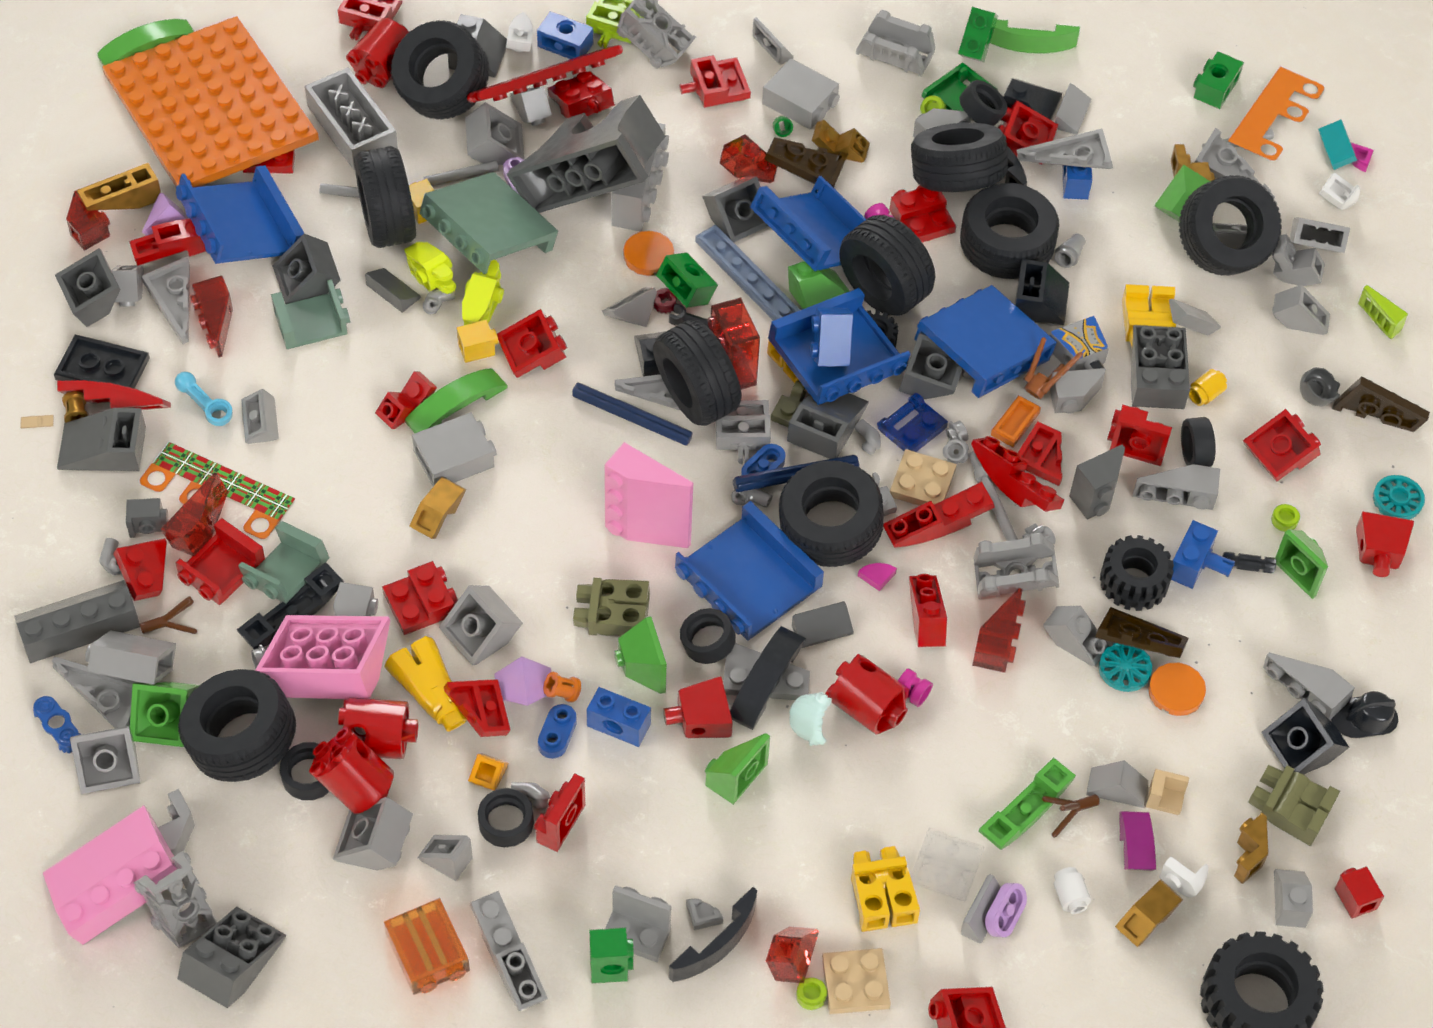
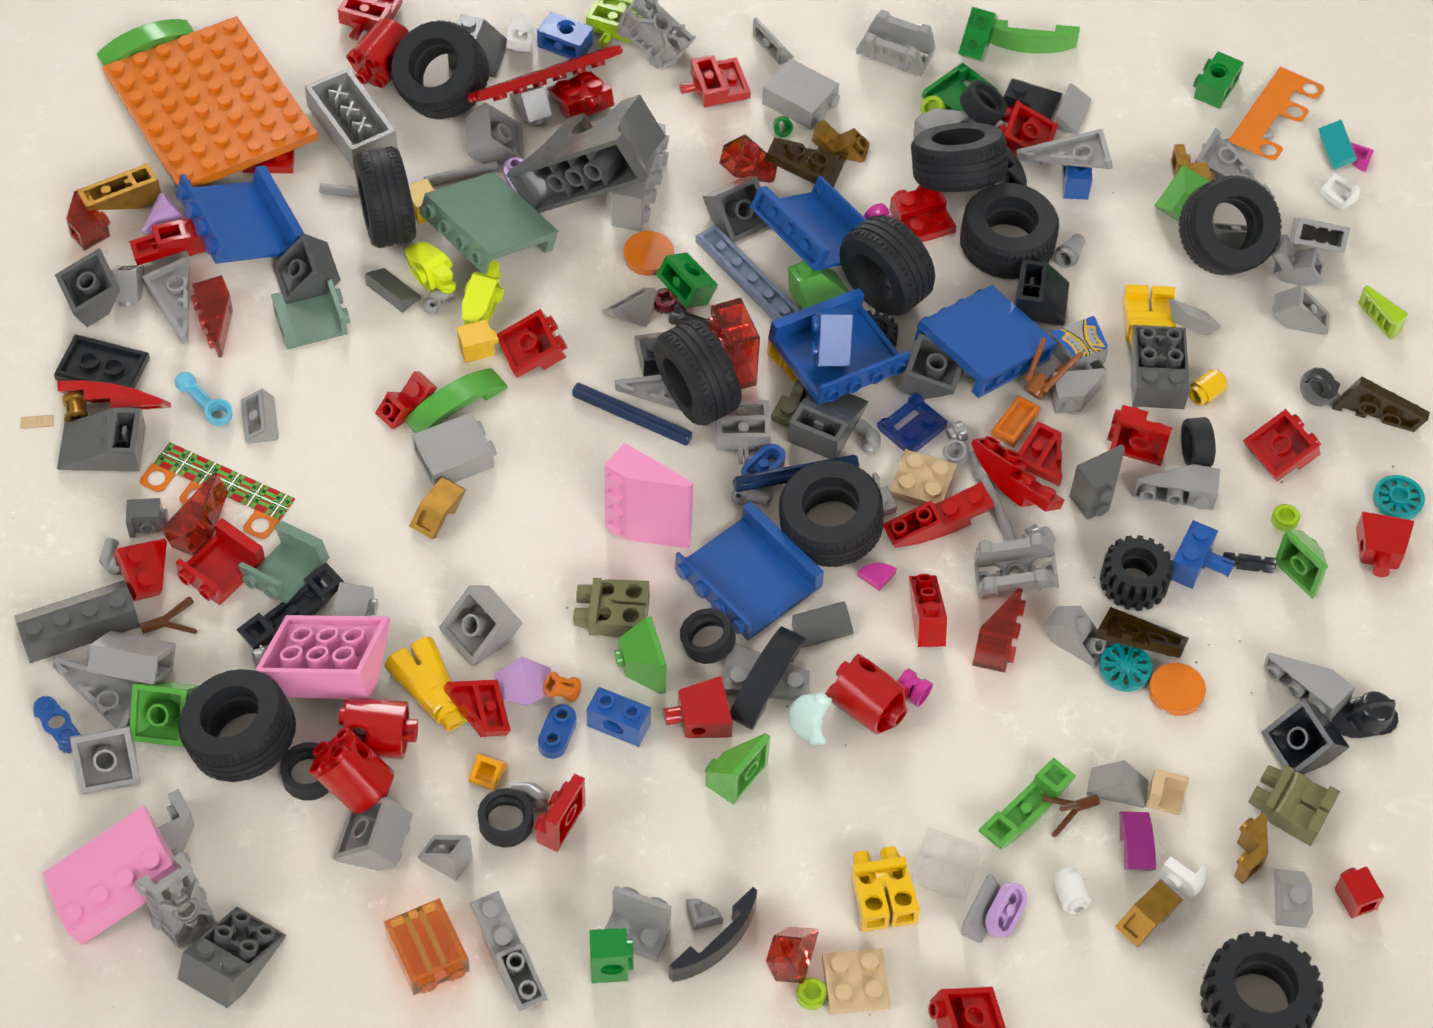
(420, 598): red plate -> none

